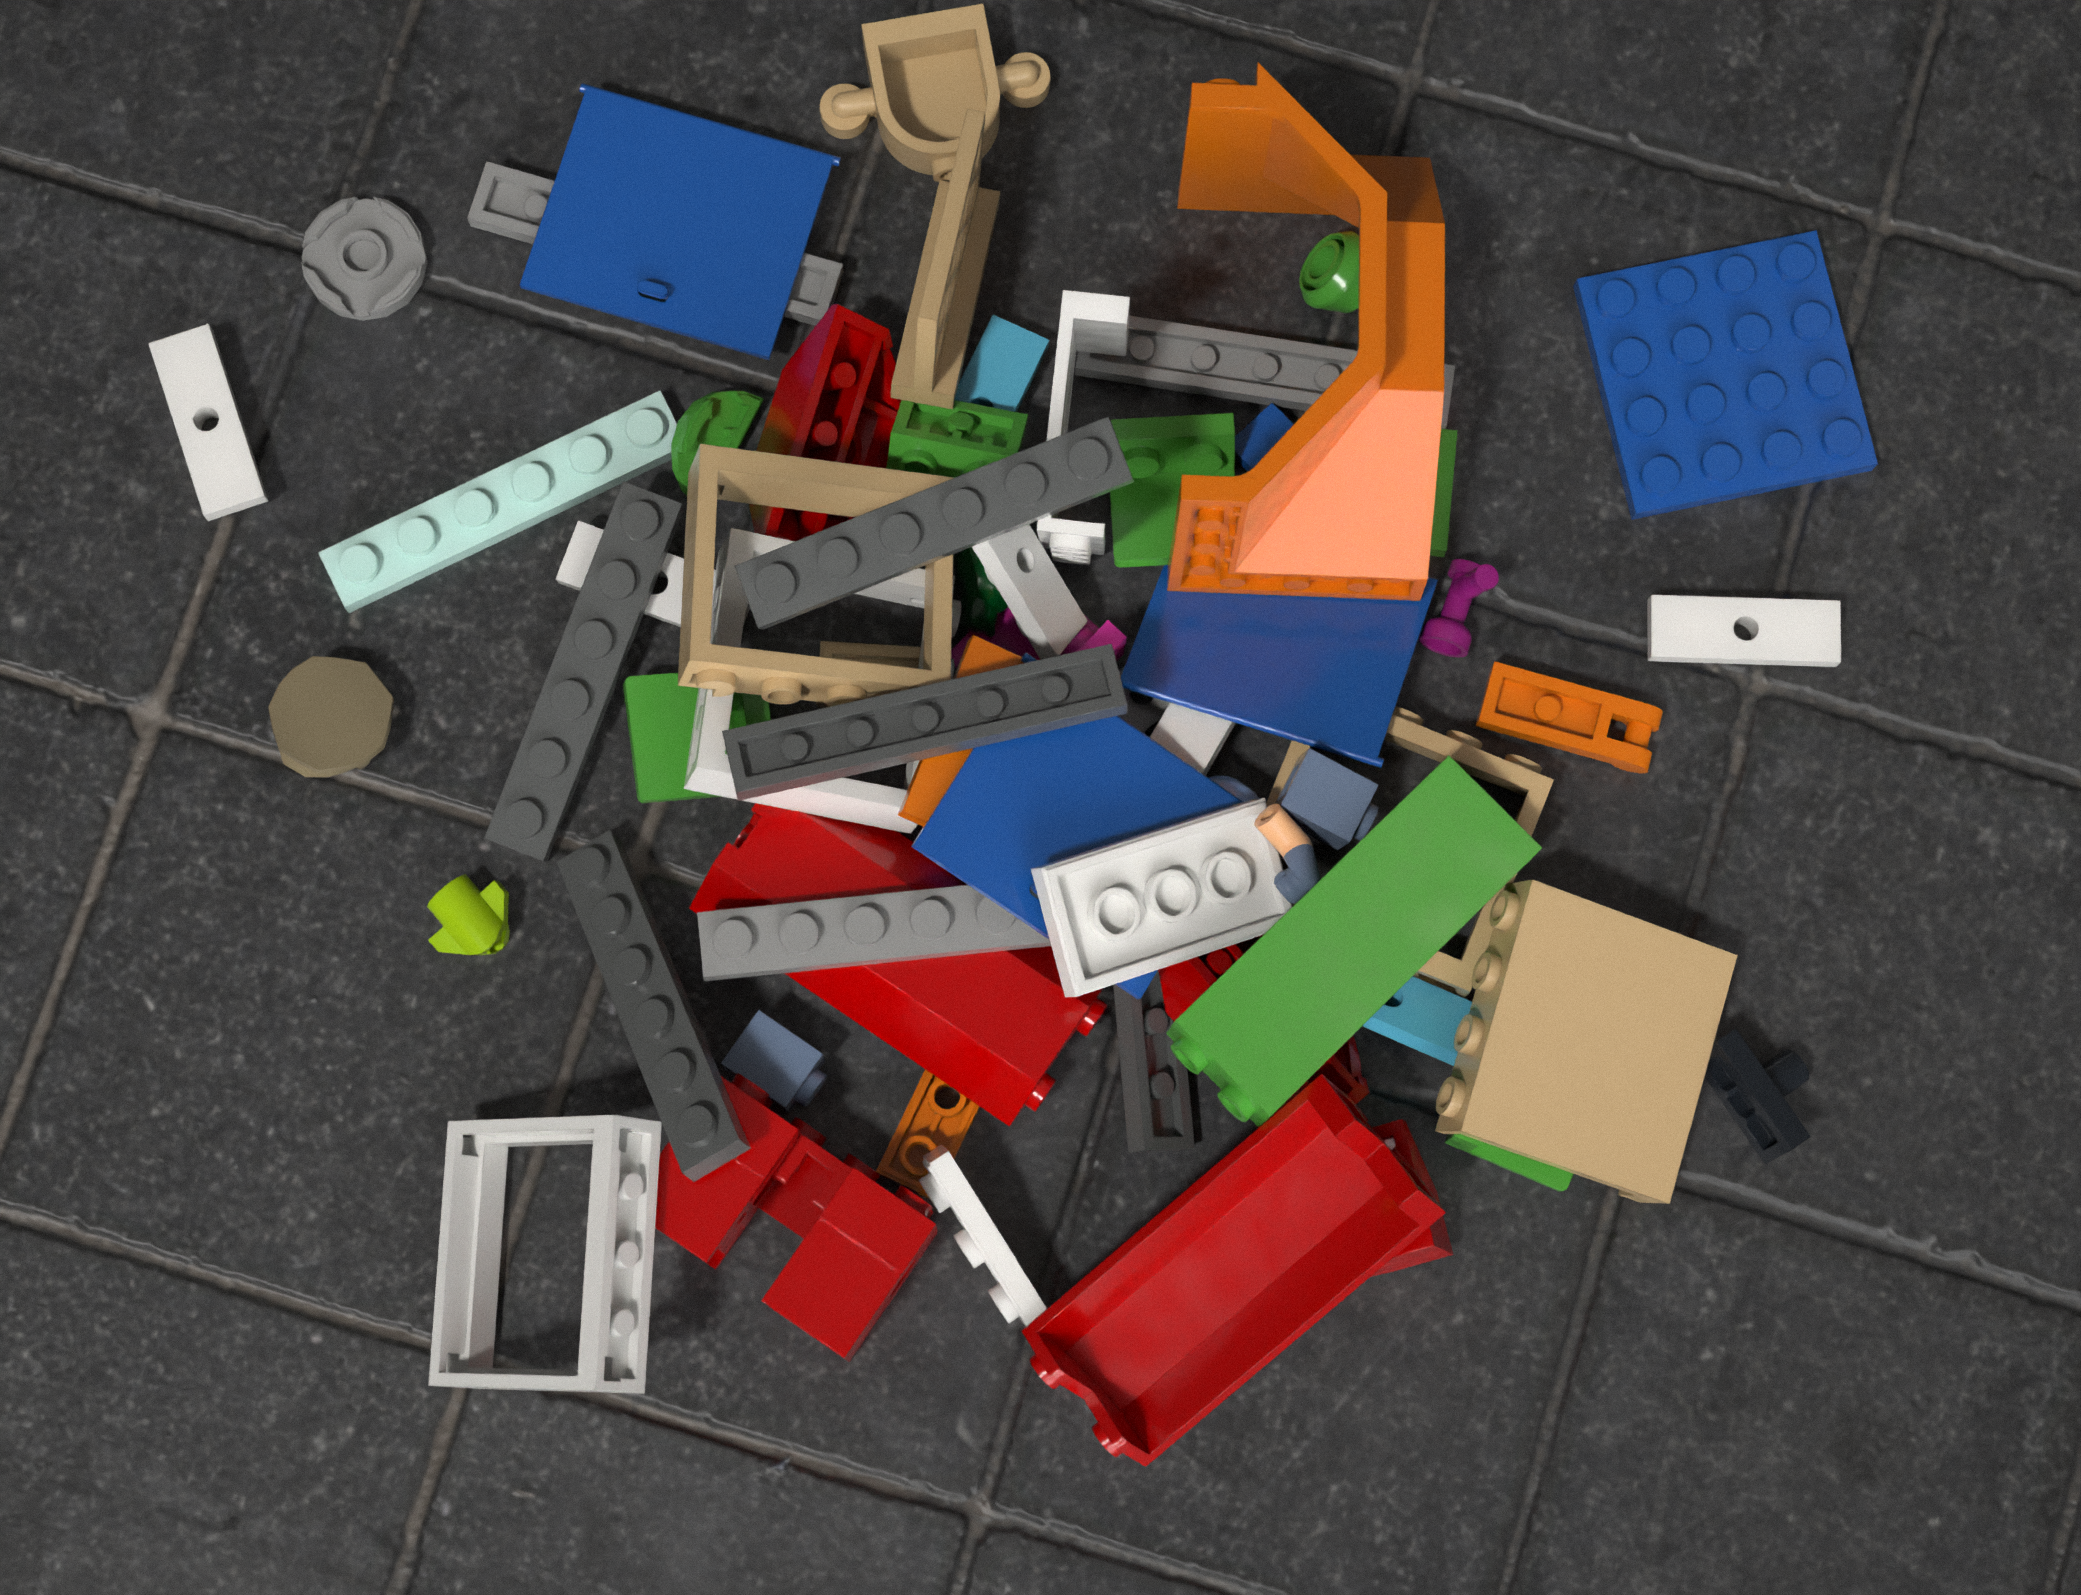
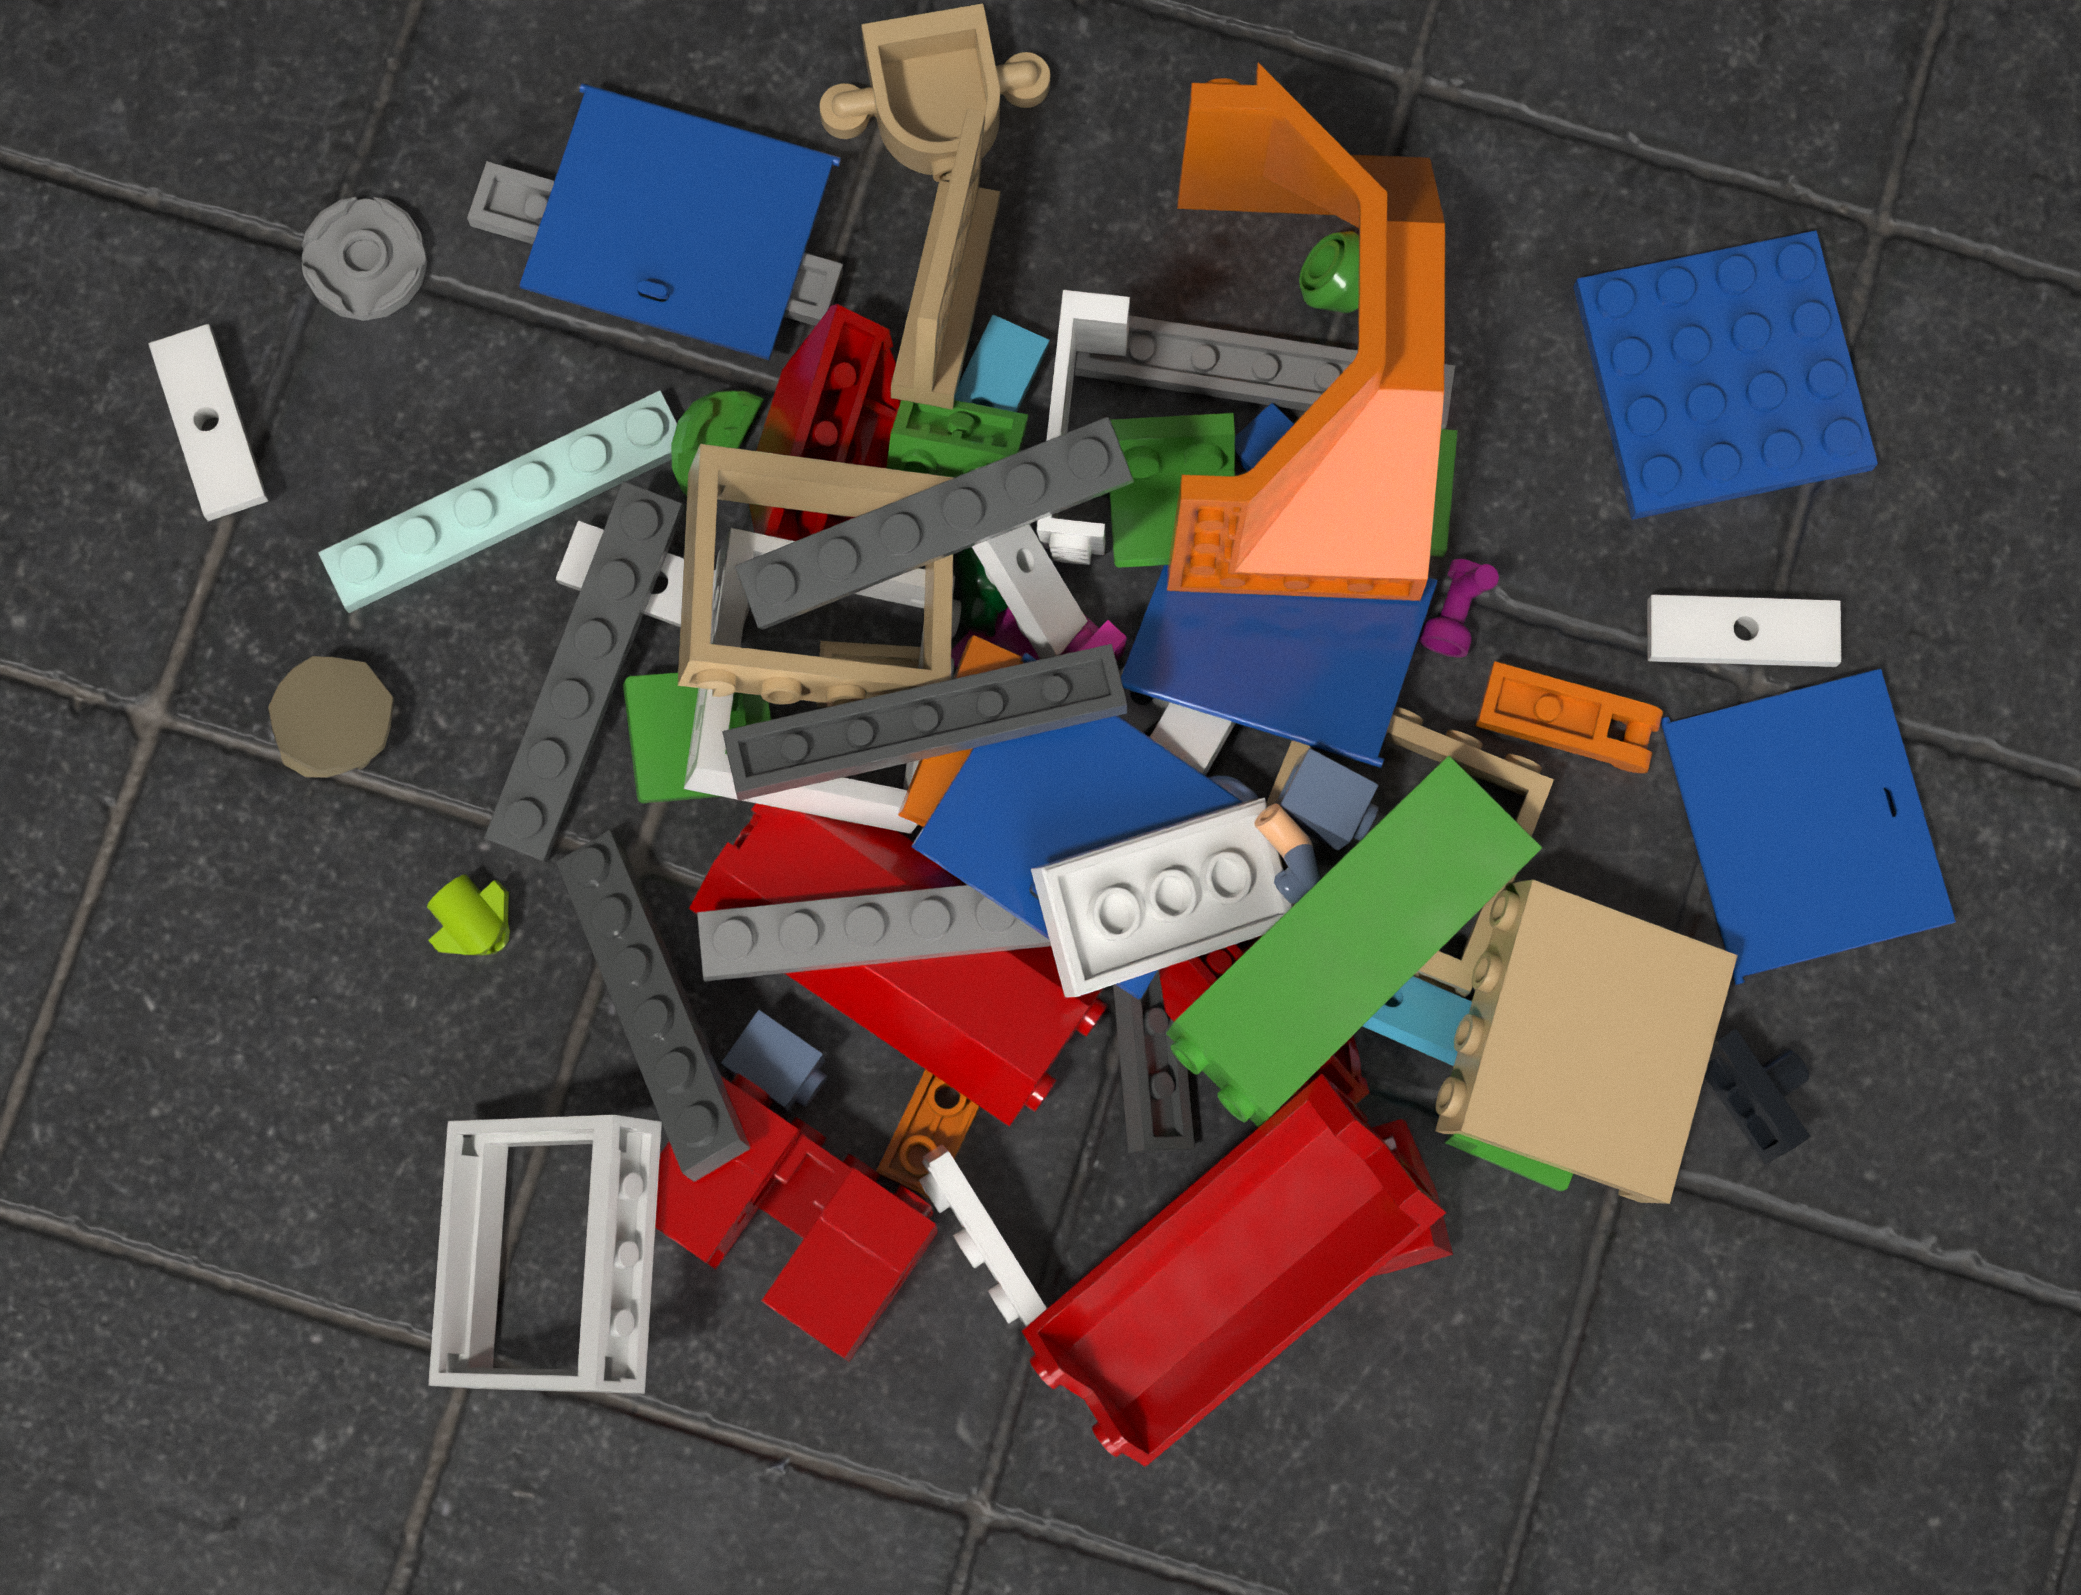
(1801, 826): none -> blue piece

